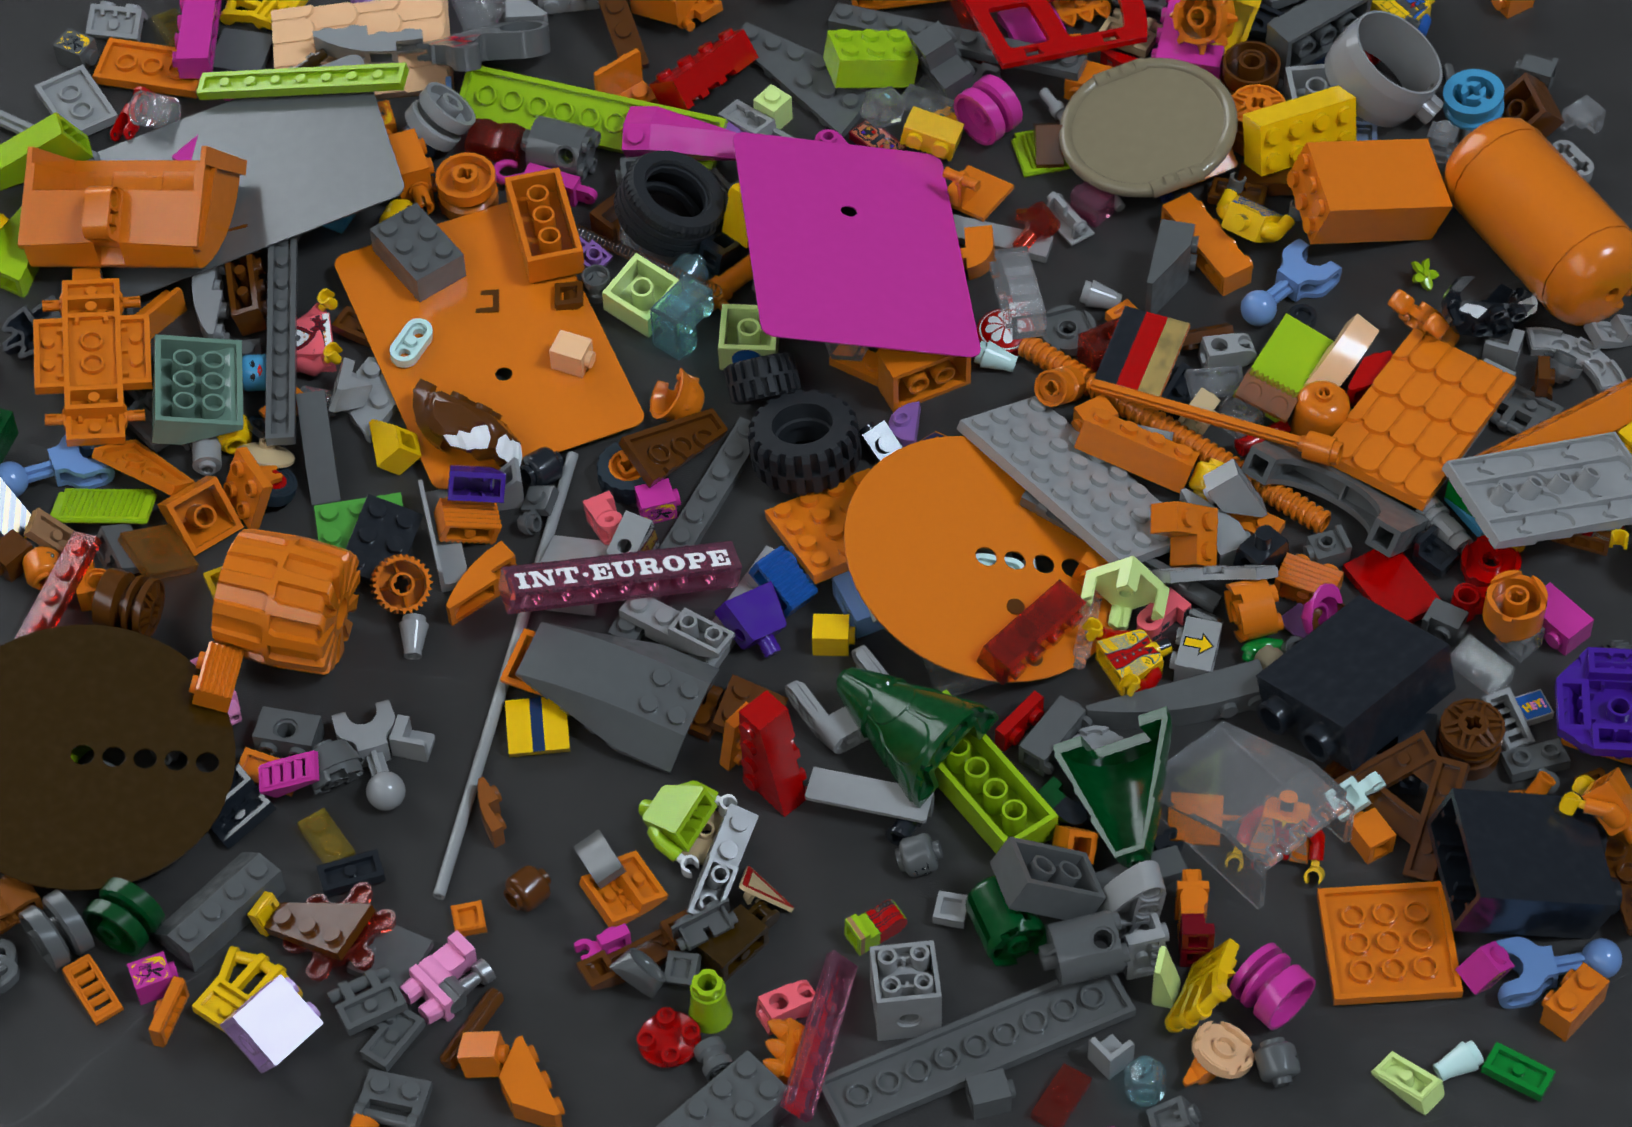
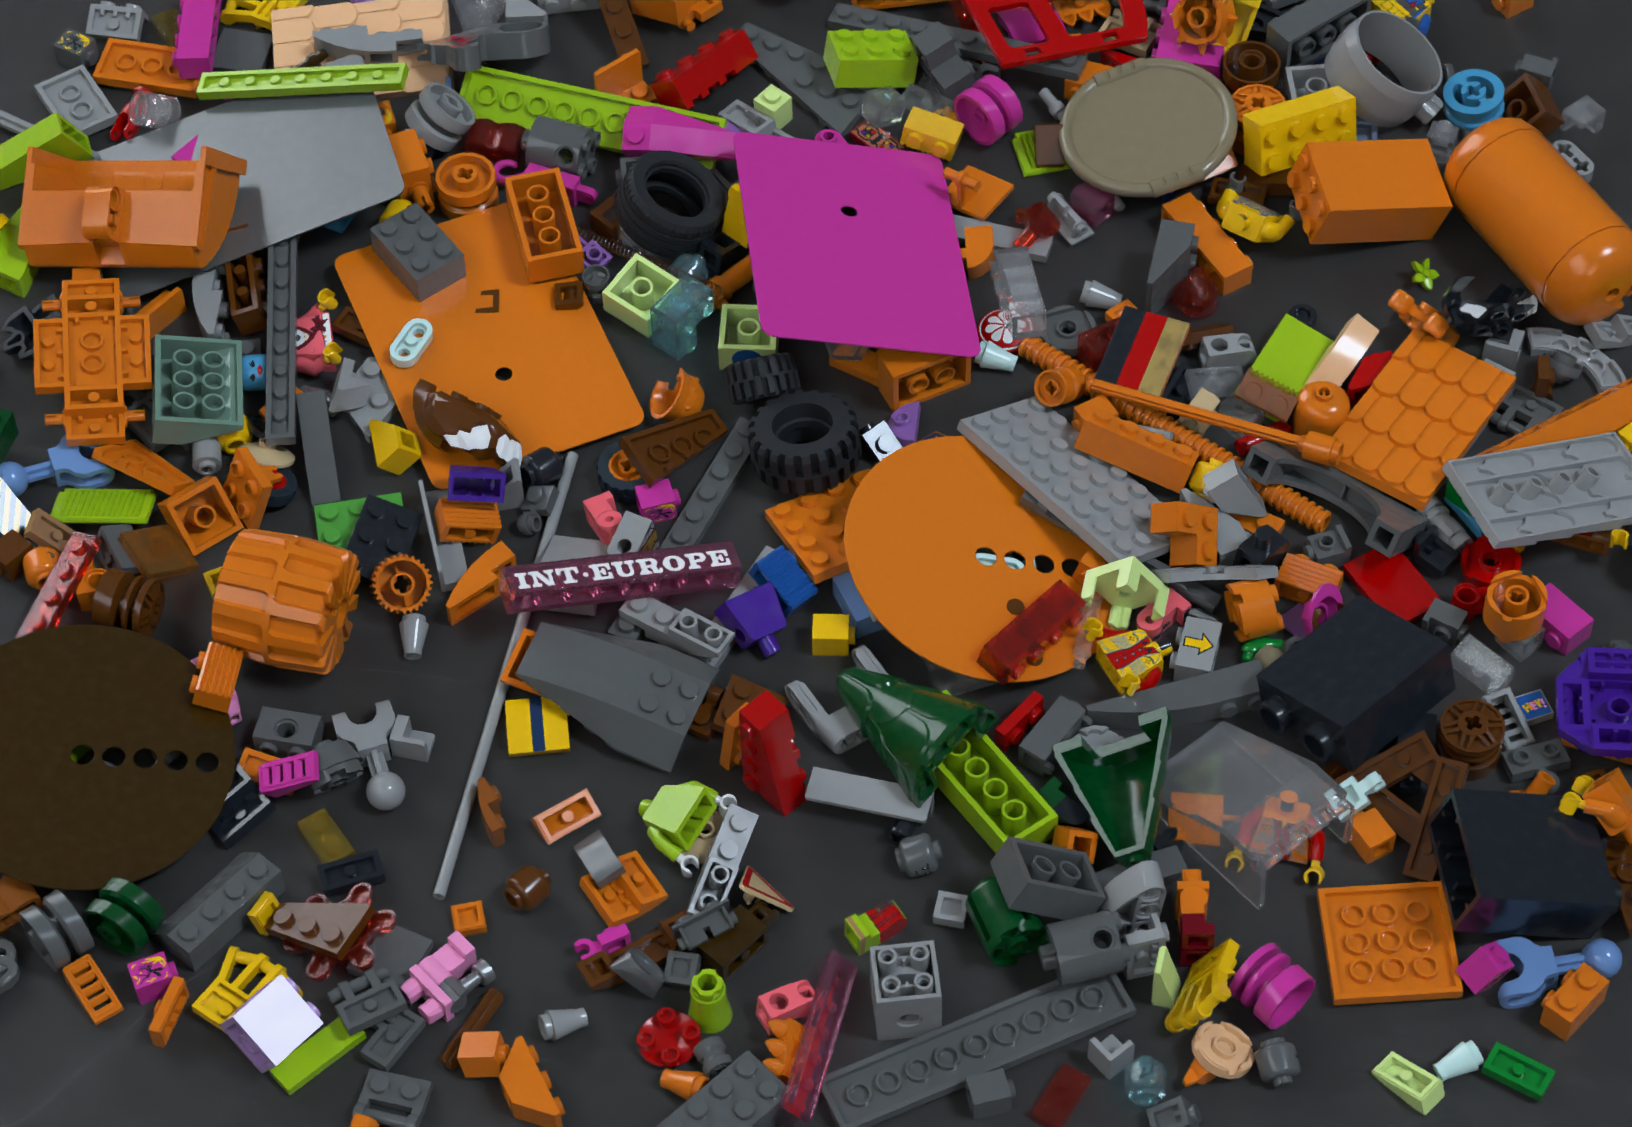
(315, 1056): none -> lime tile
(559, 1023): none -> light grey cone
(566, 816): none -> orange slope
(572, 353): light nougat brick -> none
(683, 1082): none -> orange cone
(1195, 291): none -> clear red helmet
(1293, 280): medium blue piece -> none

